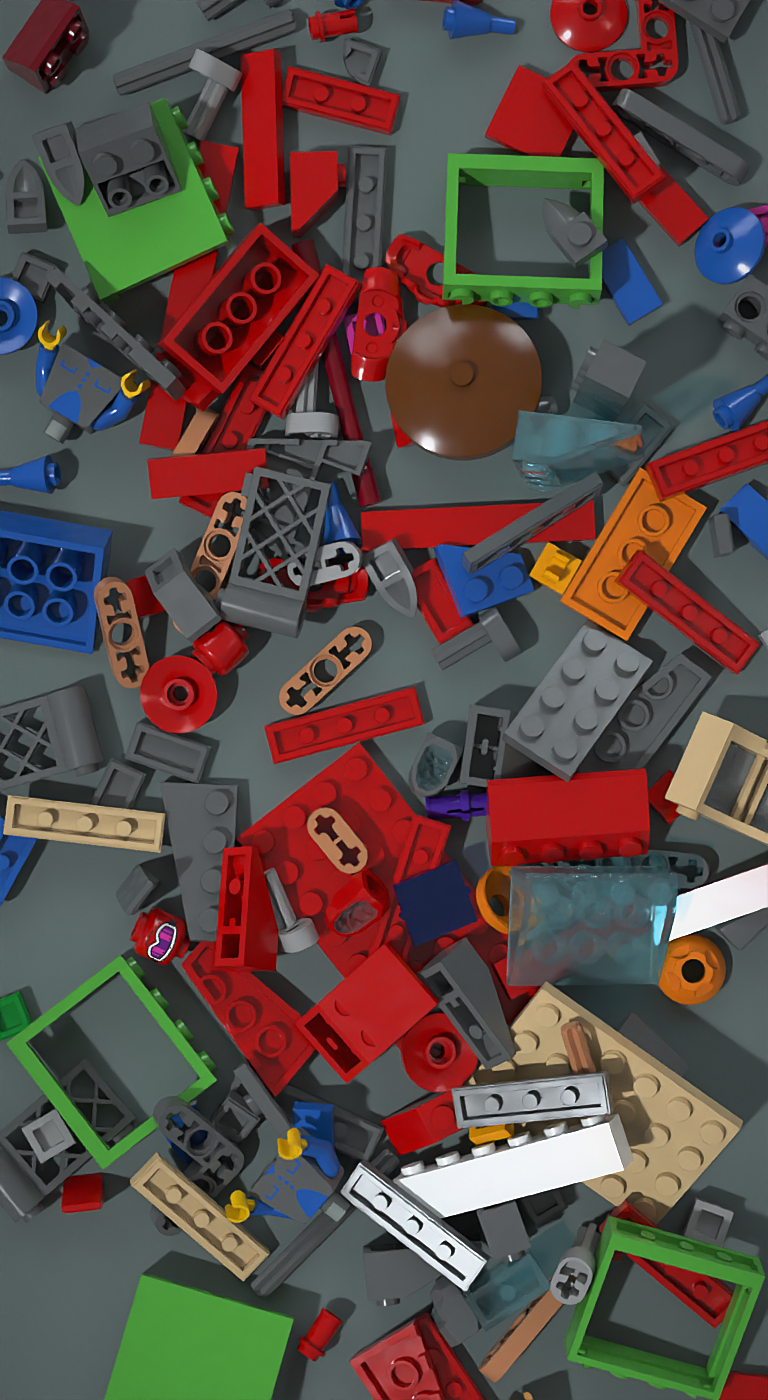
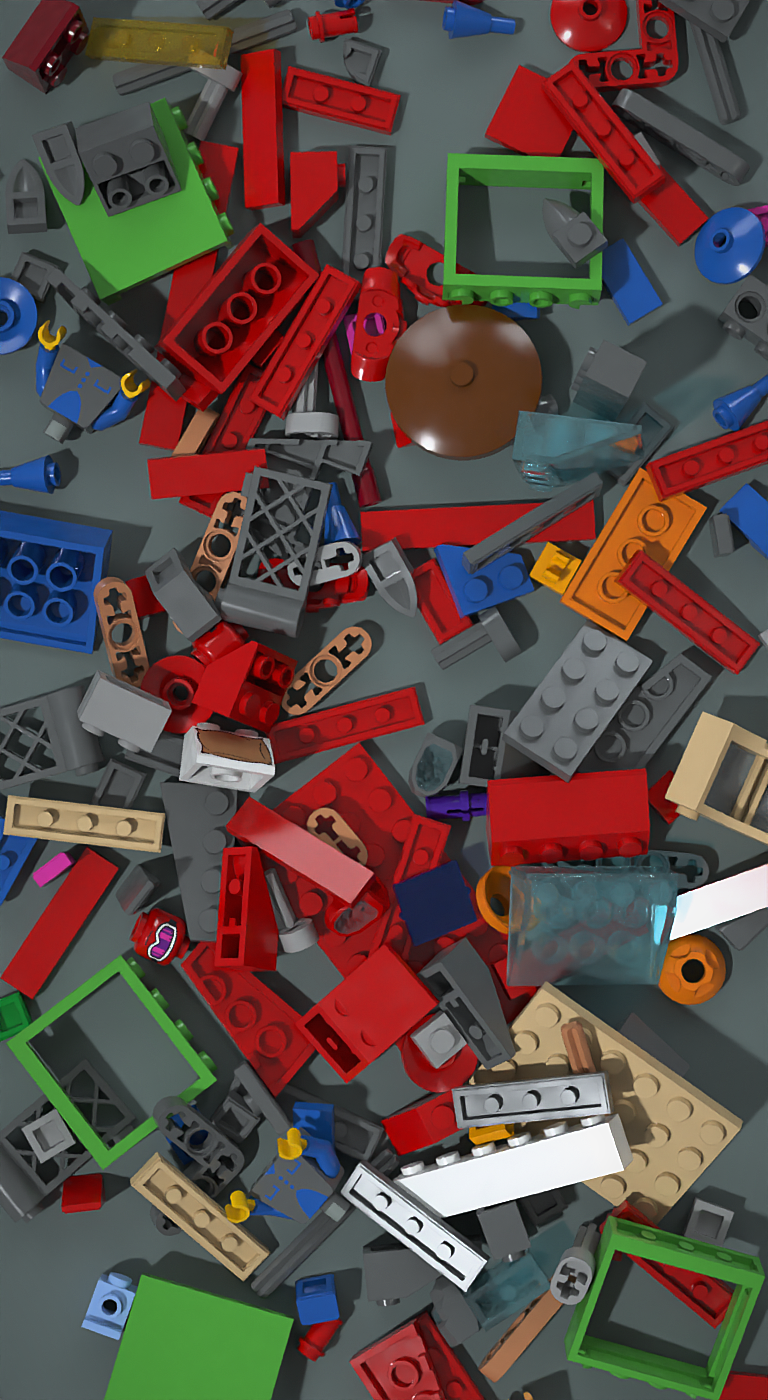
(53, 868): none -> dark pink tile
(60, 923): none -> red tile
(108, 1322): none -> light blue brick
(123, 712): none -> light grey brick
(159, 43): none -> clear yellow tile
(226, 758): none -> white slope
(247, 685): none -> red slope
(301, 852): none -> tile
(317, 1299): none -> blue slope
(438, 1039): none -> light grey plate

